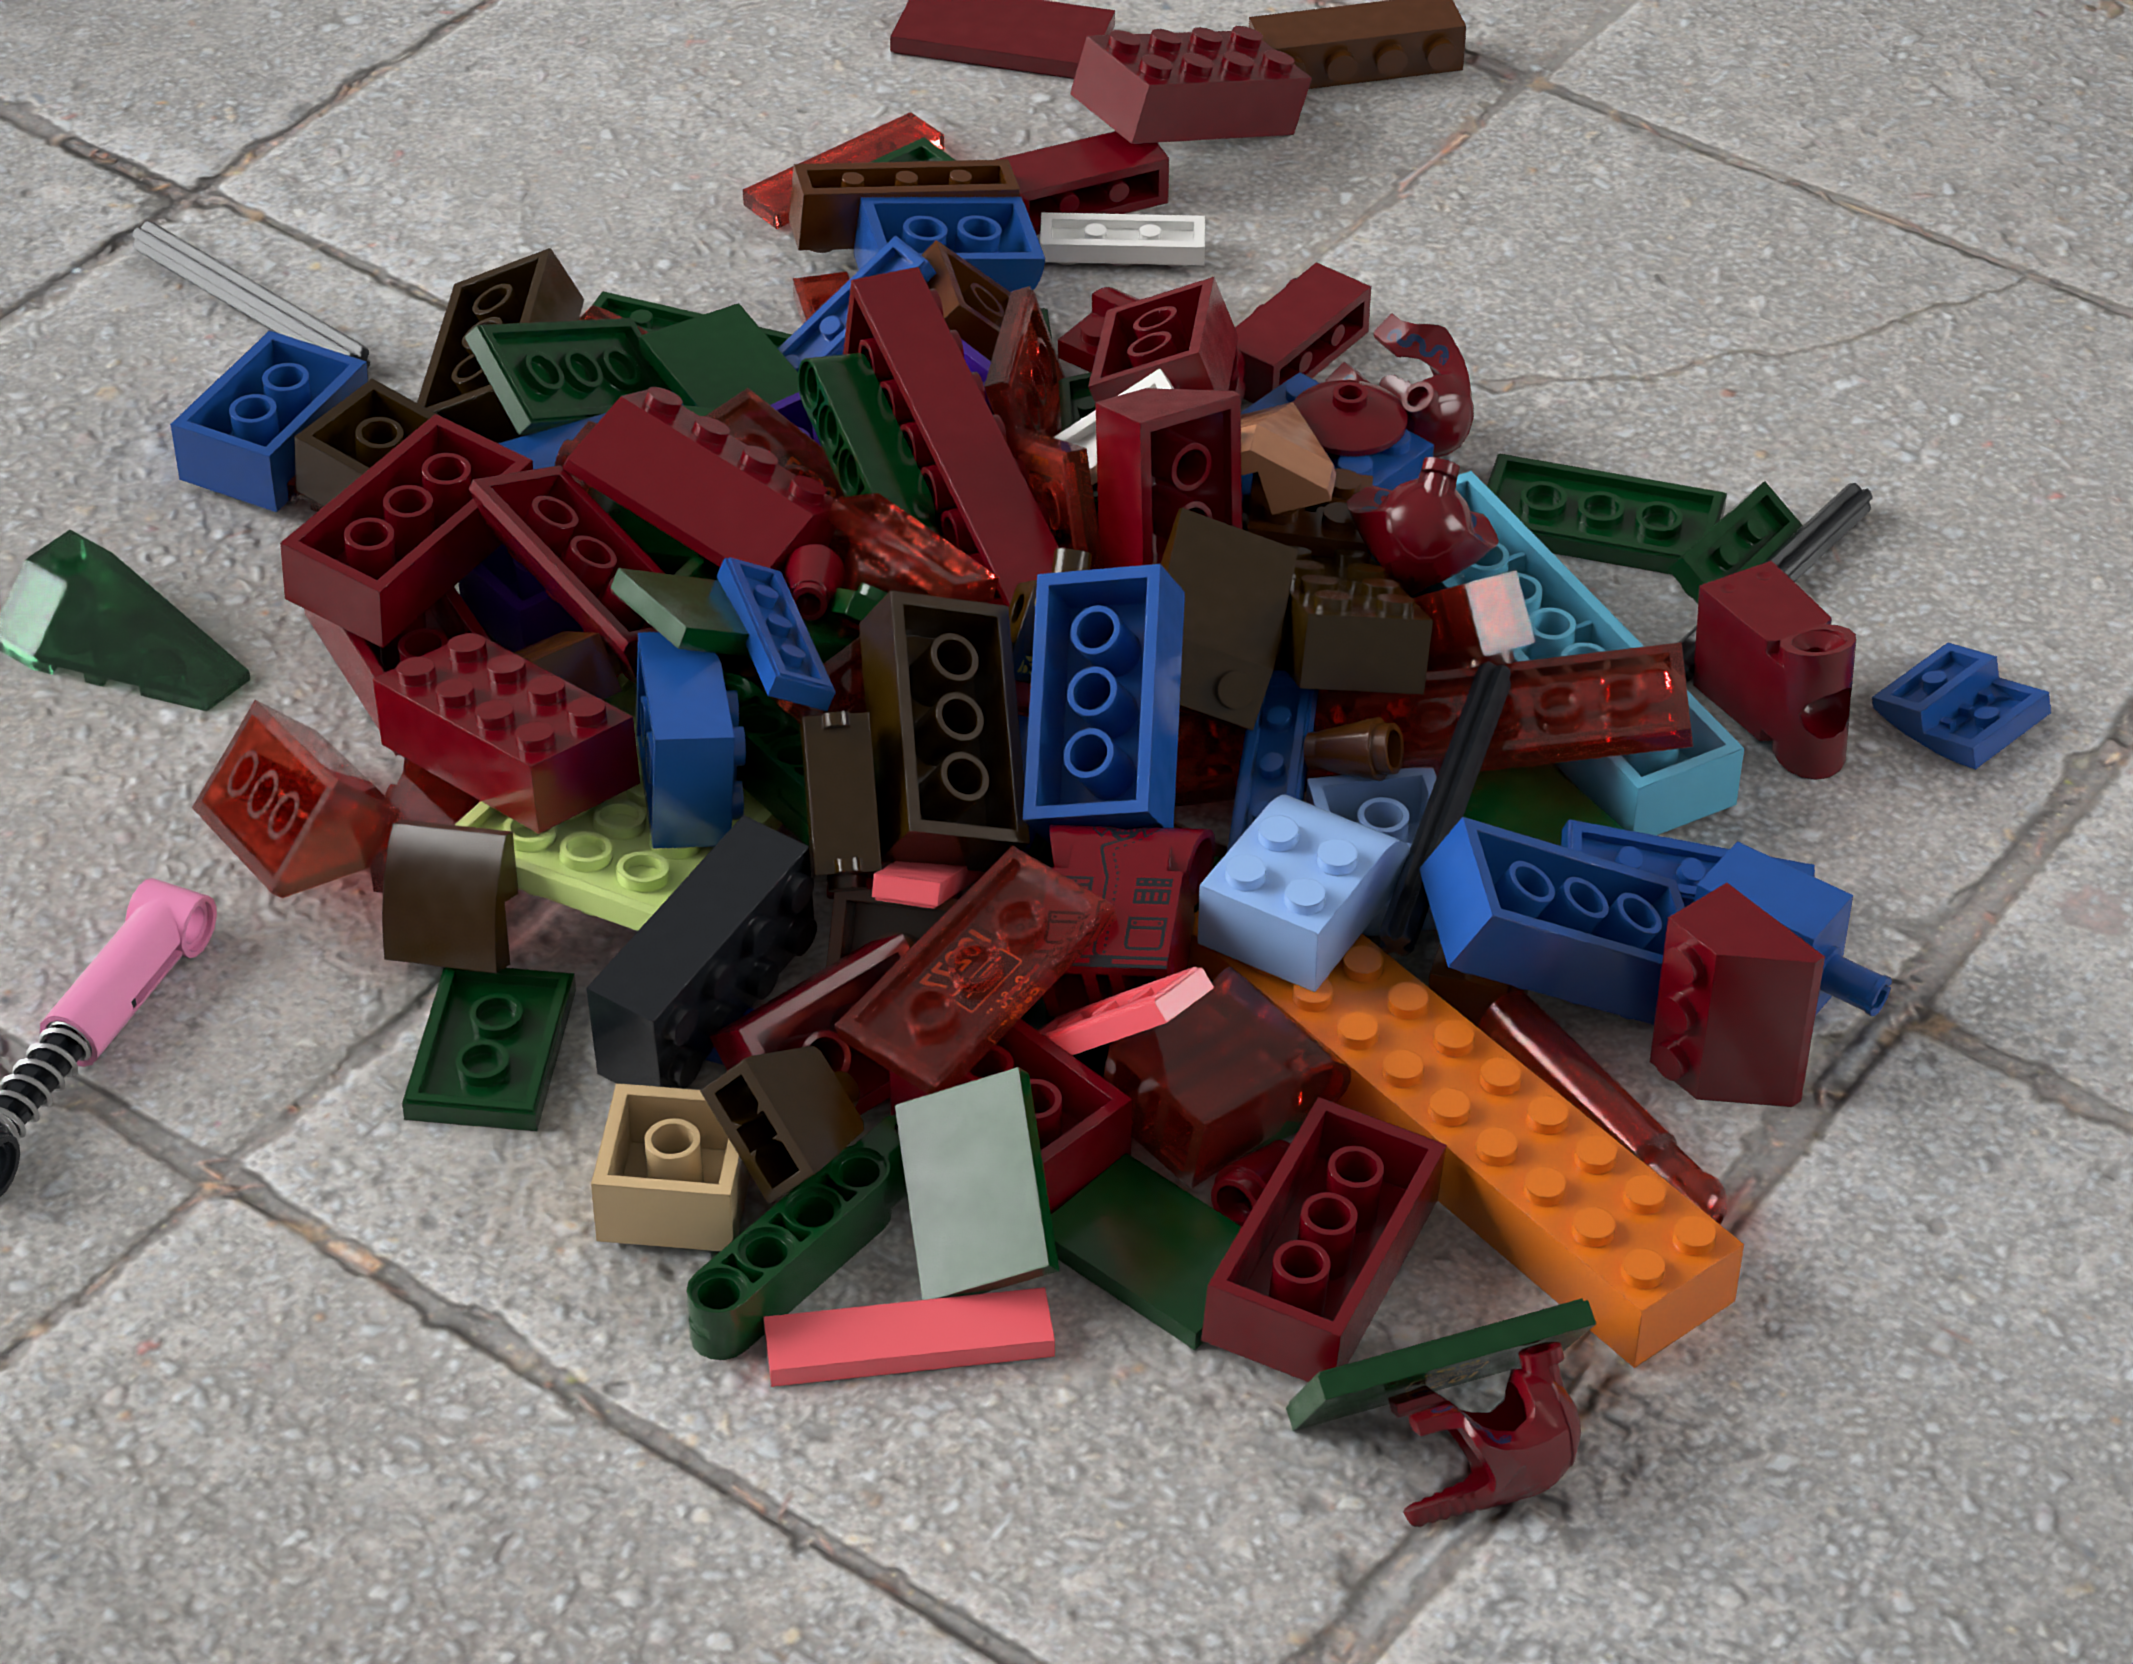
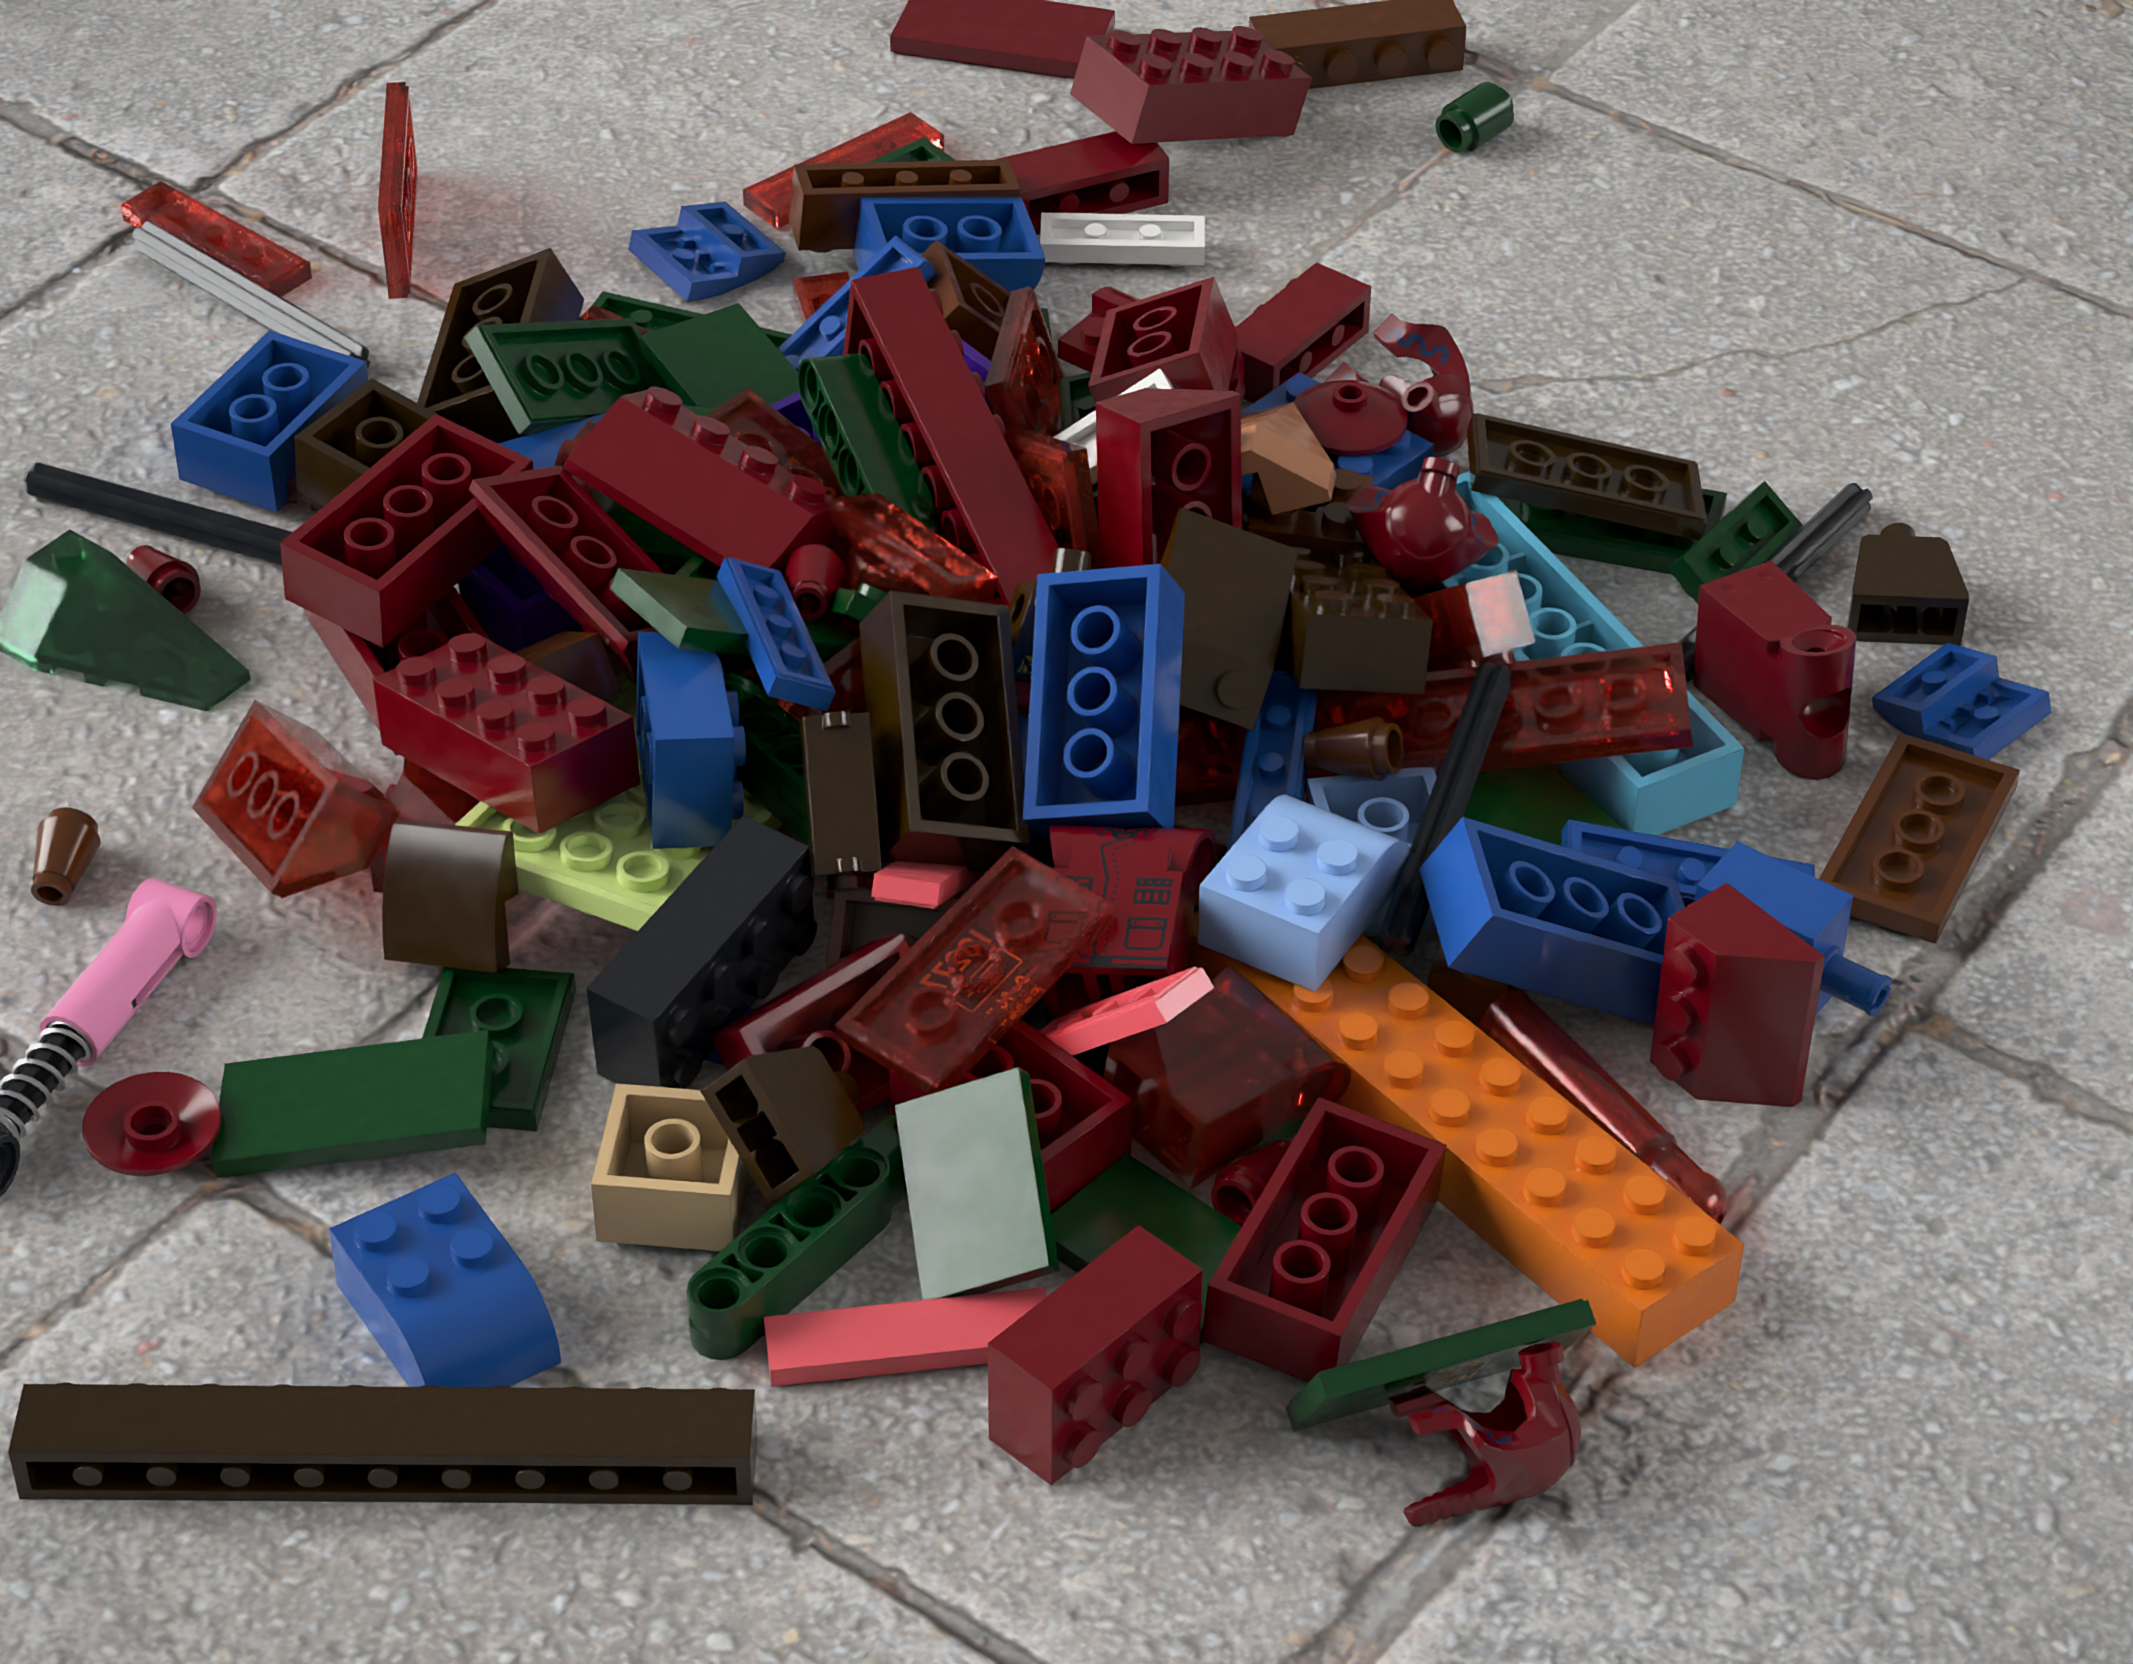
(62, 854): none -> reddish brown cone
(151, 1123): none -> dark red dish
(155, 512): none -> black axle
(167, 575): none -> dark red cone
(218, 237): none -> clear red tile
(354, 1104): none -> dark green tile
(385, 1444): none -> dark brown brick
(398, 190): none -> clear red tile
(444, 1290): none -> blue brick
(706, 251): none -> blue slope
(1094, 1355): none -> dark red brick
(1475, 117): none -> dark green brick
(1585, 476): none -> dark brown tile
(1907, 590): none -> dark brown torso
(1919, 835): none -> reddish brown plate

